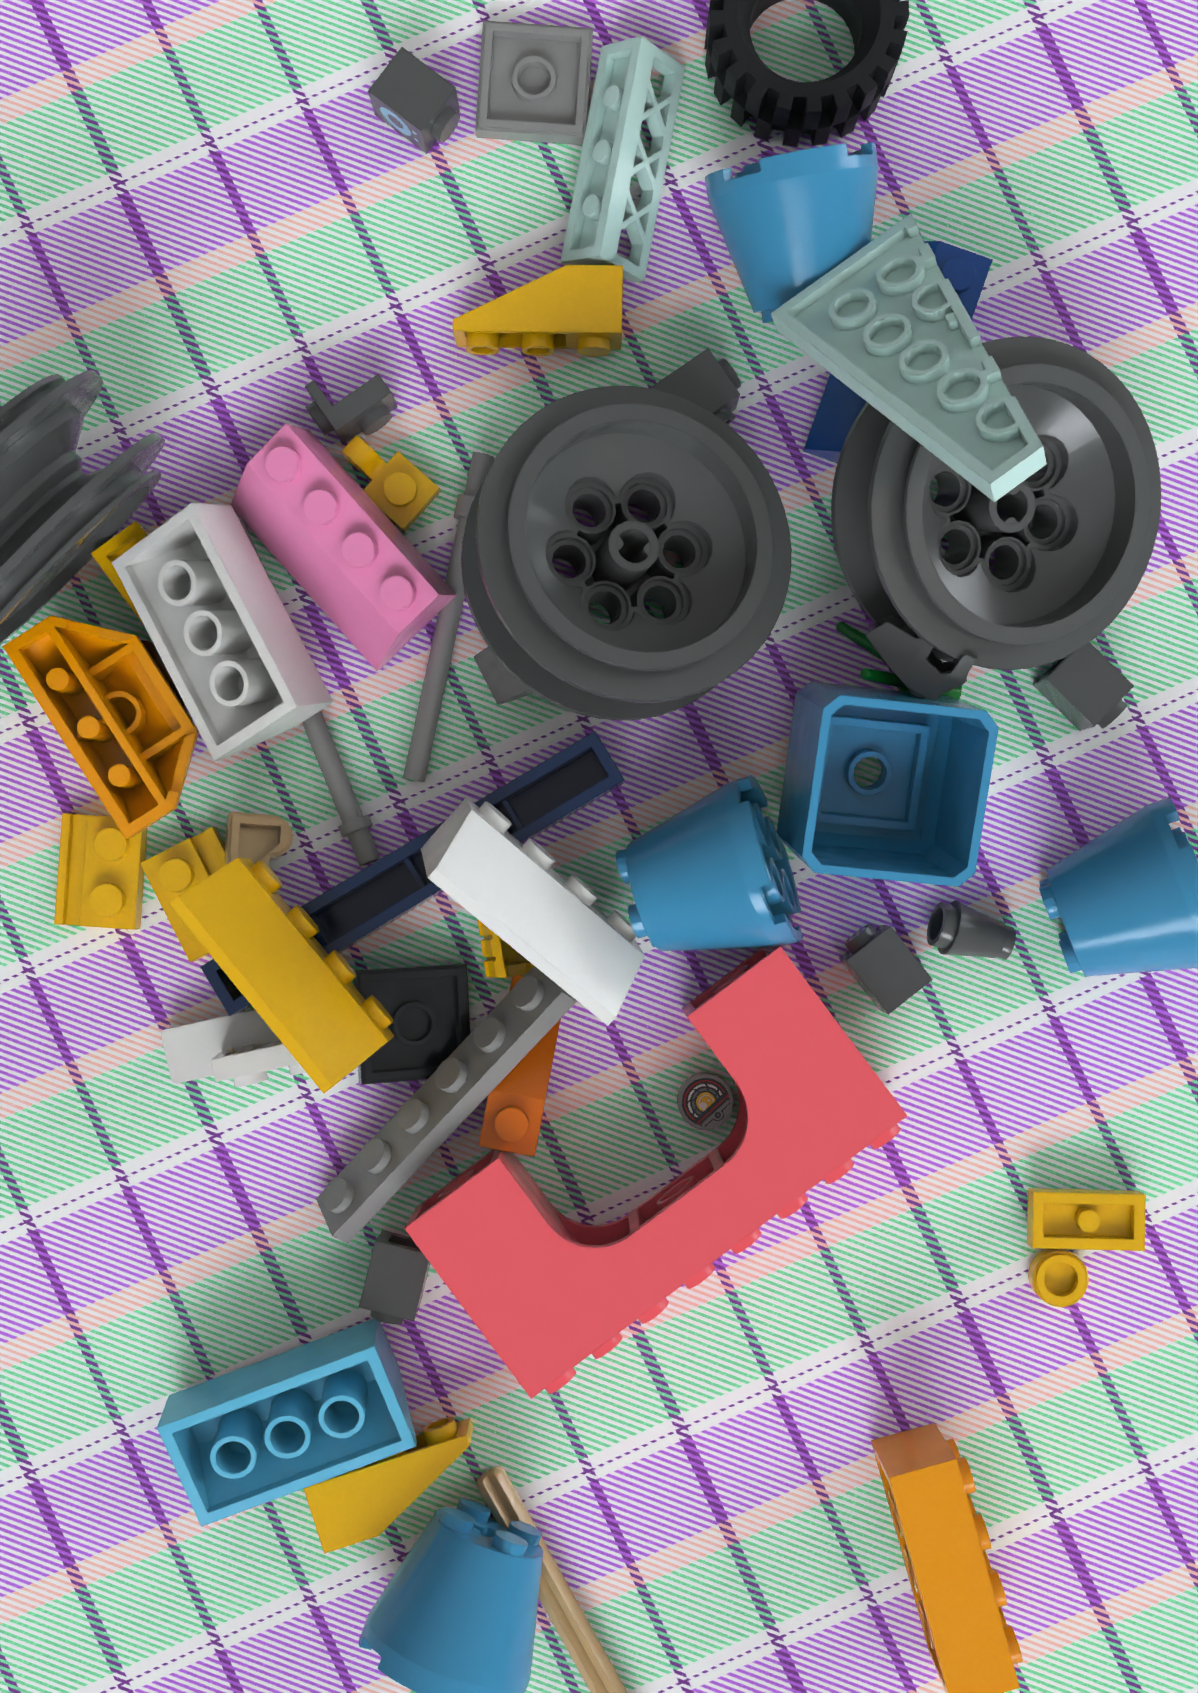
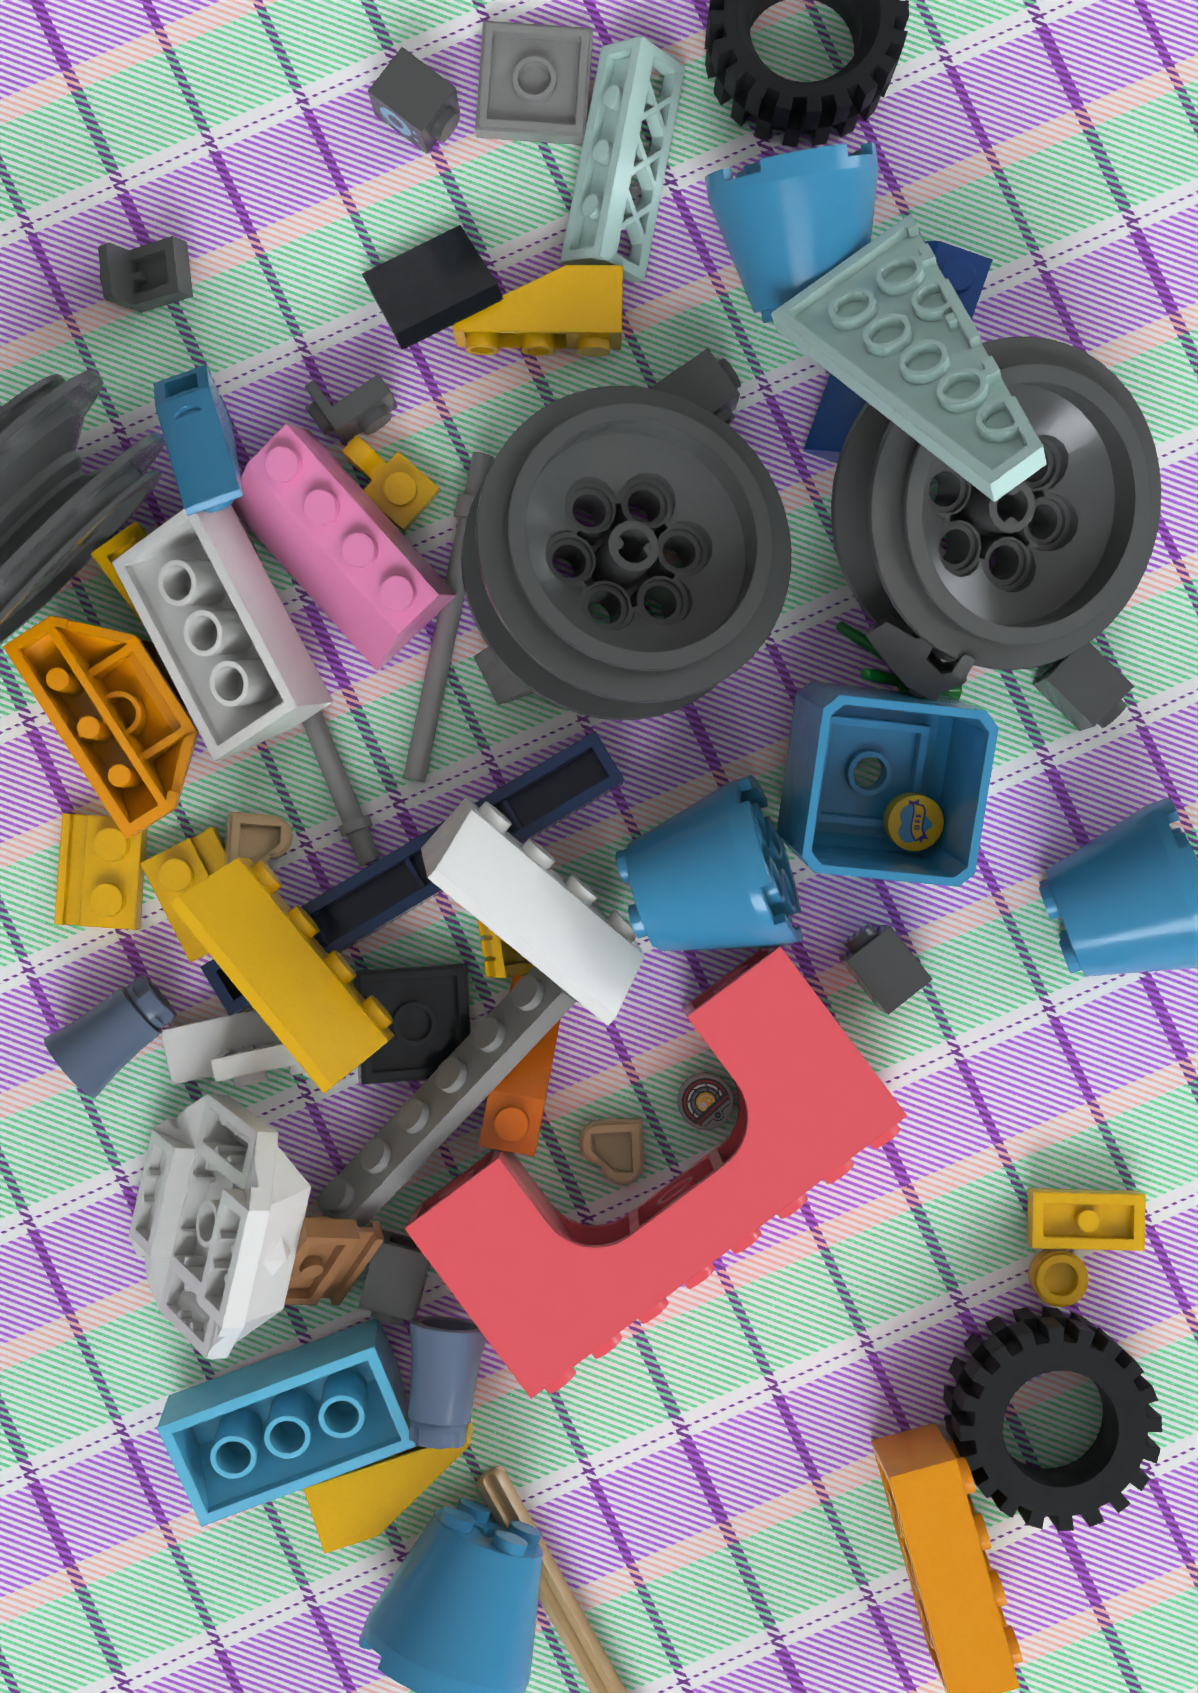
(110, 1035): none -> sand blue plant
(146, 275): none -> dark grey bracket
(198, 440): none -> dark azure slope
(218, 1222): none -> white piece
(330, 1259): none -> medium nougat plate
(432, 287): none -> black tile
(443, 1379): none -> sand blue plant
(616, 1147): none -> tan tile
(913, 821): none -> yellow tile
(967, 932): dark grey cone -> none
(1009, 1361): none -> black tyre

